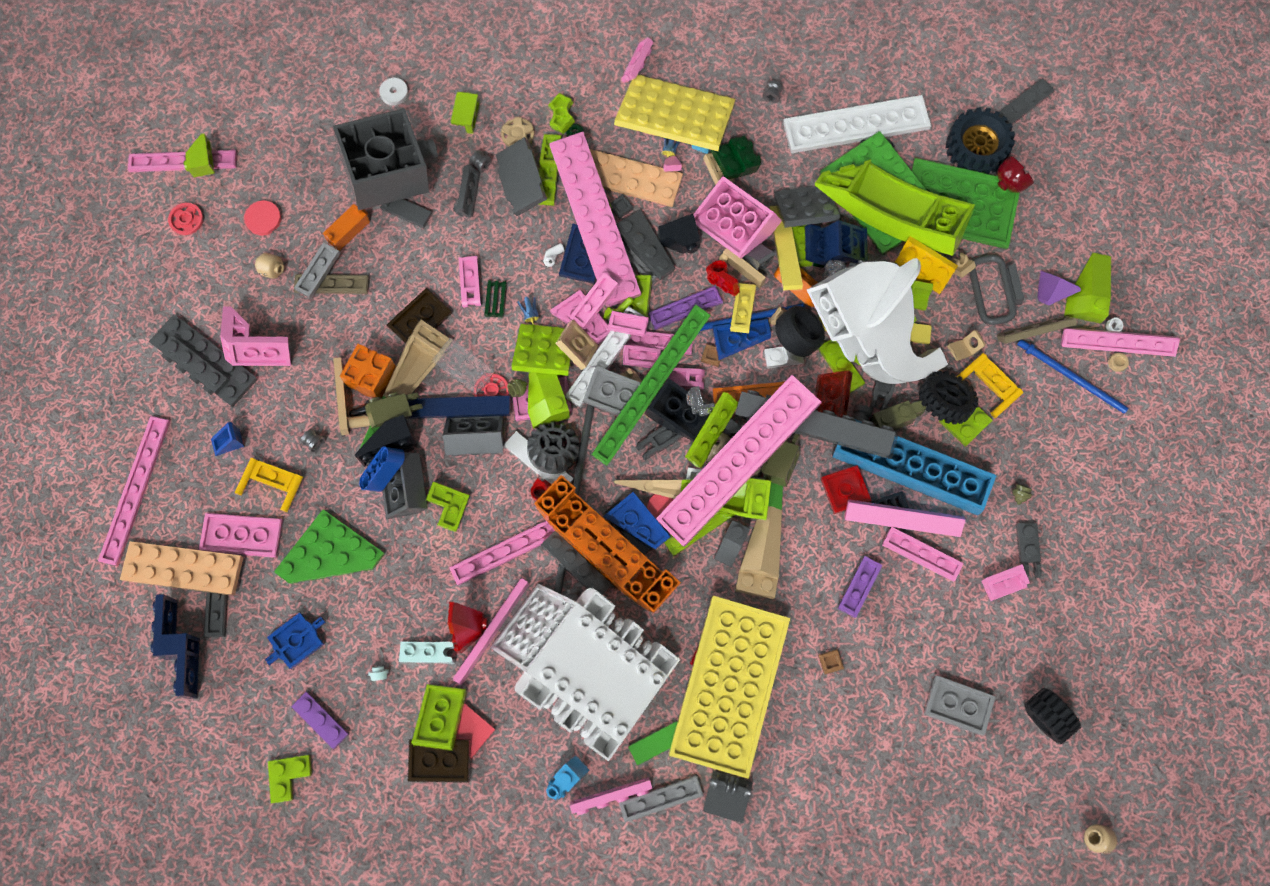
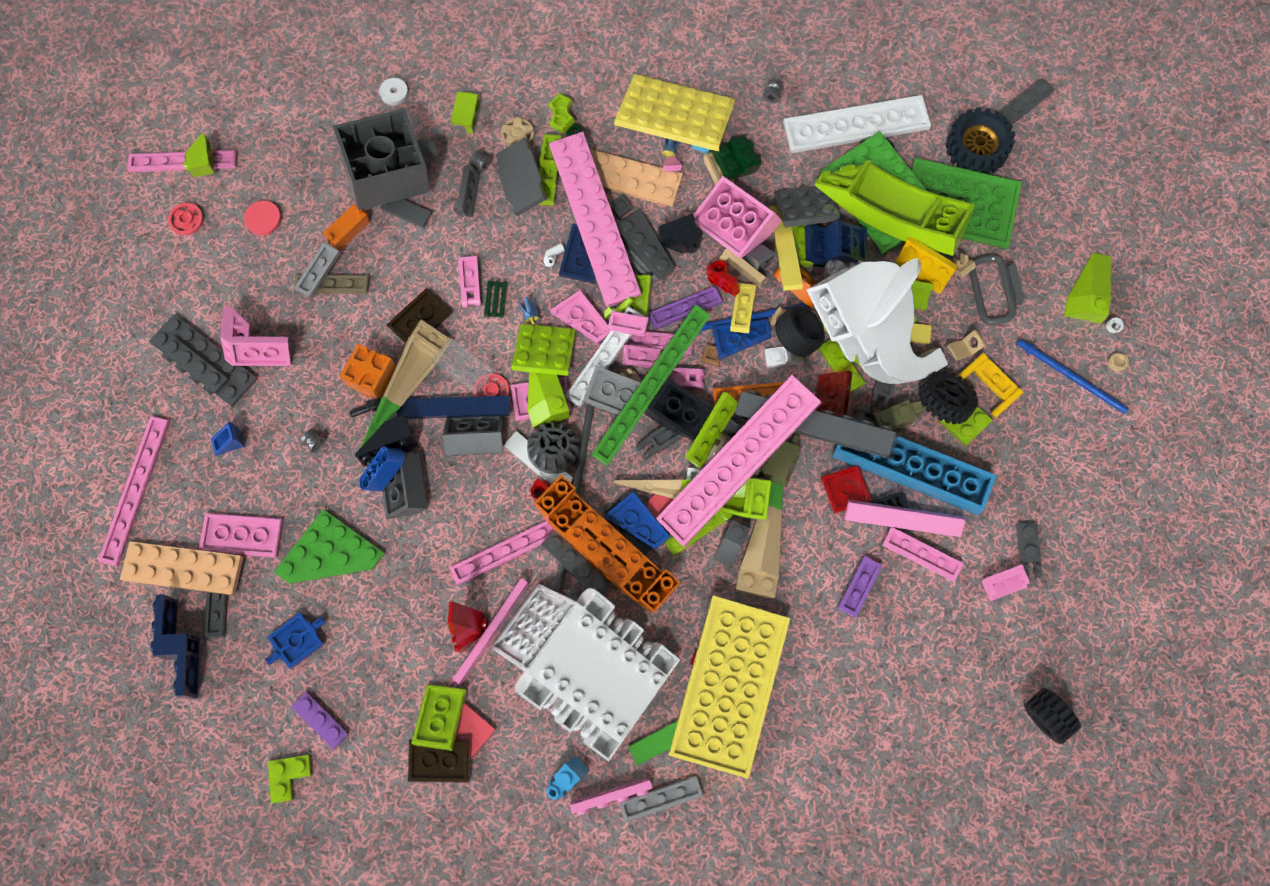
(269, 265): tan head -> none
(272, 477): yellow plate -> none
(344, 421): tan piece -> none
(378, 673): light aqua plate -> none
(395, 405): olive hinge -> none
(426, 652): light aqua plate -> none
(453, 503): lime plate -> none
(517, 387): olive plate -> none
(577, 344): tan plate -> none
(594, 300): bright pink plate -> none
(637, 60): bright pink hinge -> none
(695, 400): clear bracket -> none
(728, 796): dark grey hinge -> none
(830, 662): medium nougat tile -> none
(959, 705): light grey plate -> none
(1013, 177): dark red cylinder -> none
(1021, 493): olive plate -> none
(1036, 329): dark tan tile -> none
(1054, 288): medium lavender slope -> none
(1100, 839): tan head -> none
(1120, 341): bright pink tile -> none

